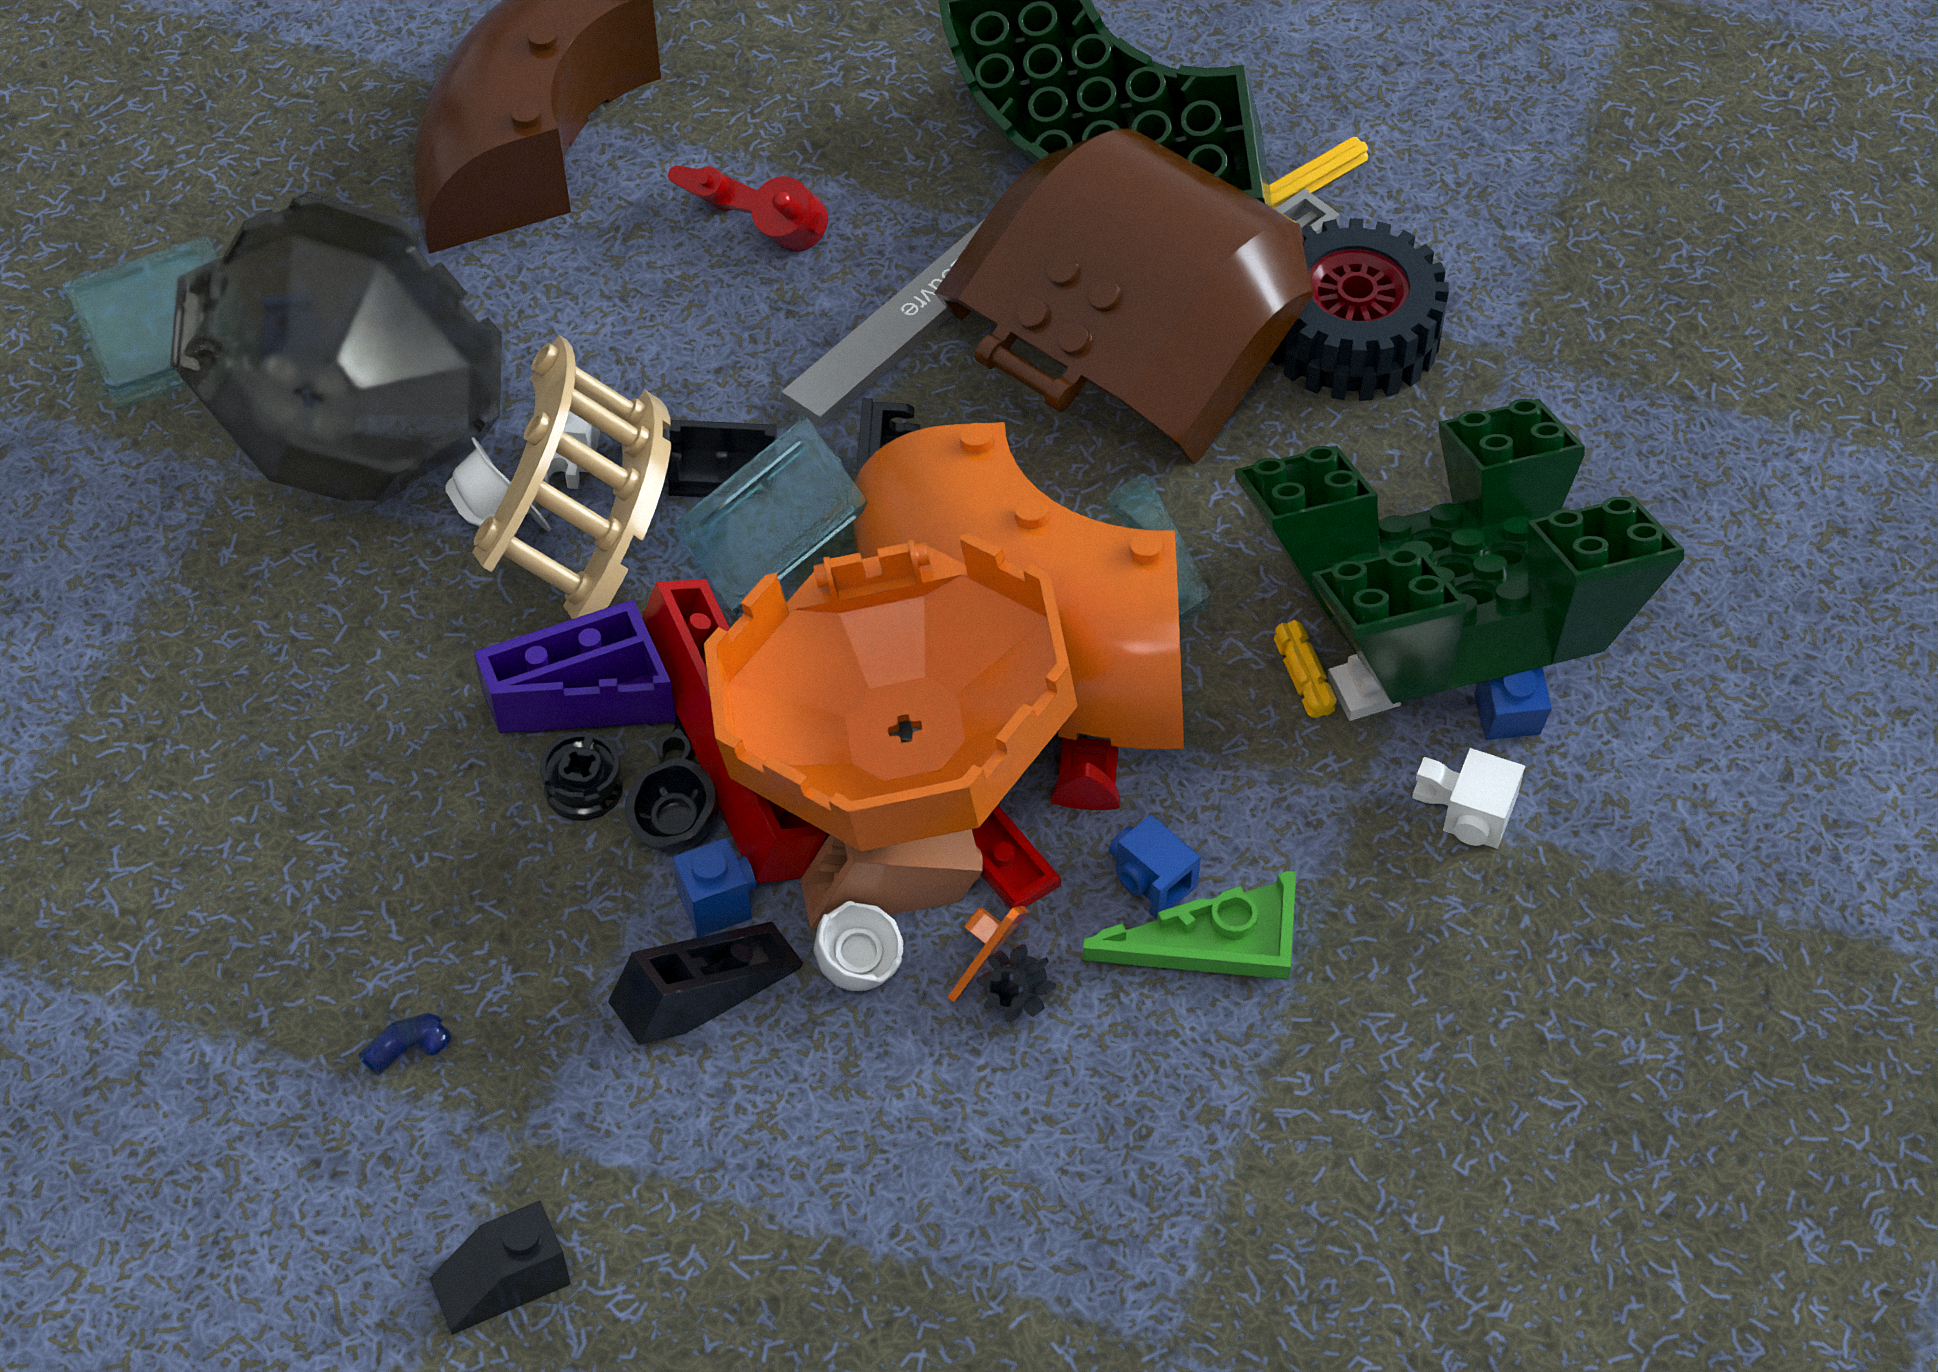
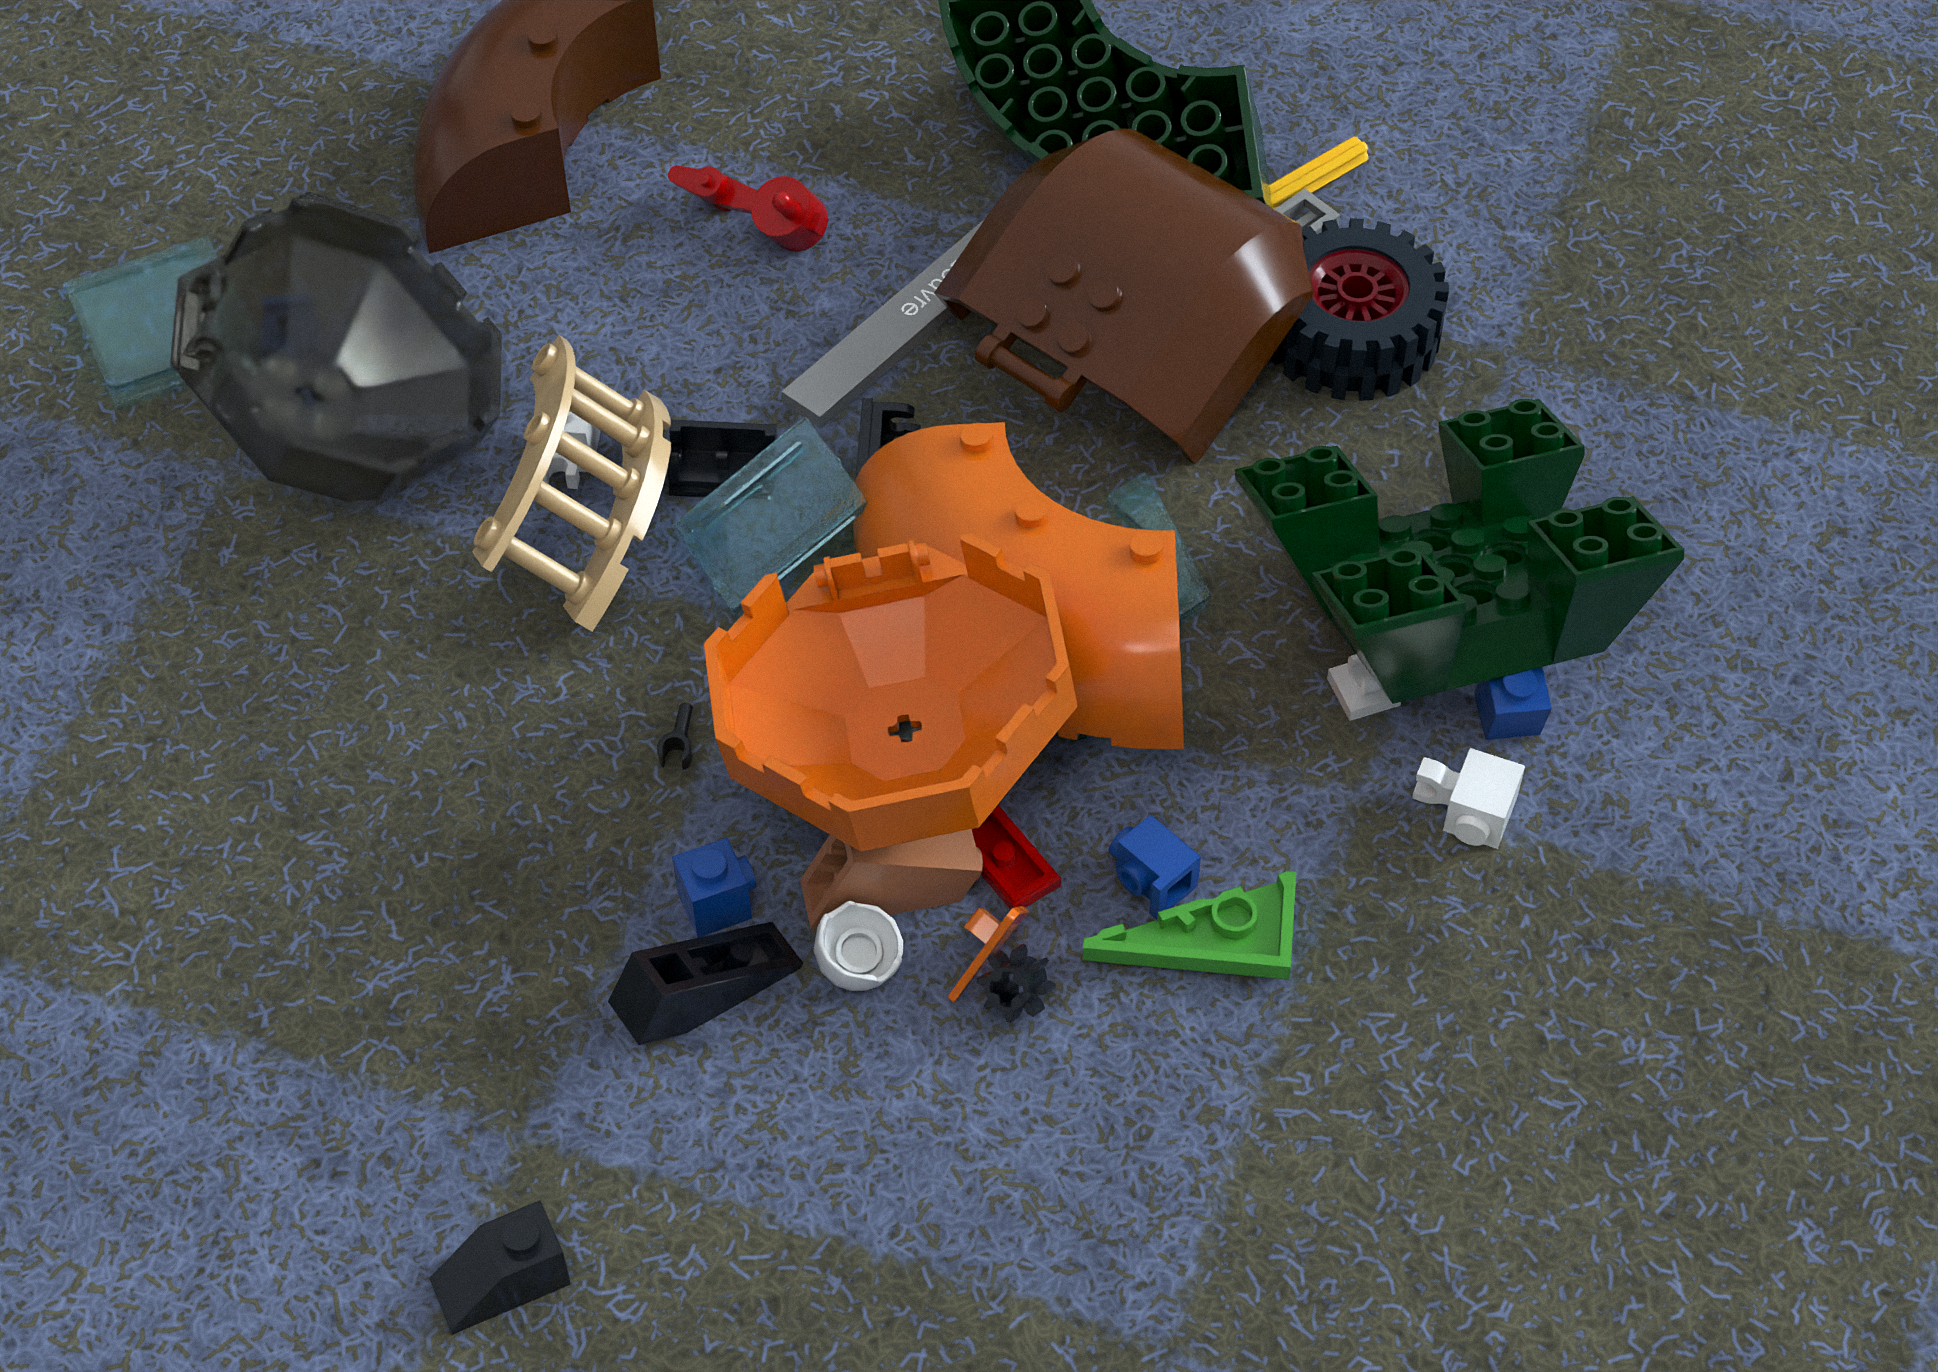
(403, 1034): clear blue arm -> none
(480, 488): white piece -> none
(565, 777): black wheel -> none
(577, 675): dark purple wedge -> none
(675, 818): black helmet -> none
(679, 623): red brick -> none
(1087, 775): red tile -> none
(1305, 669): yellow axle -> none

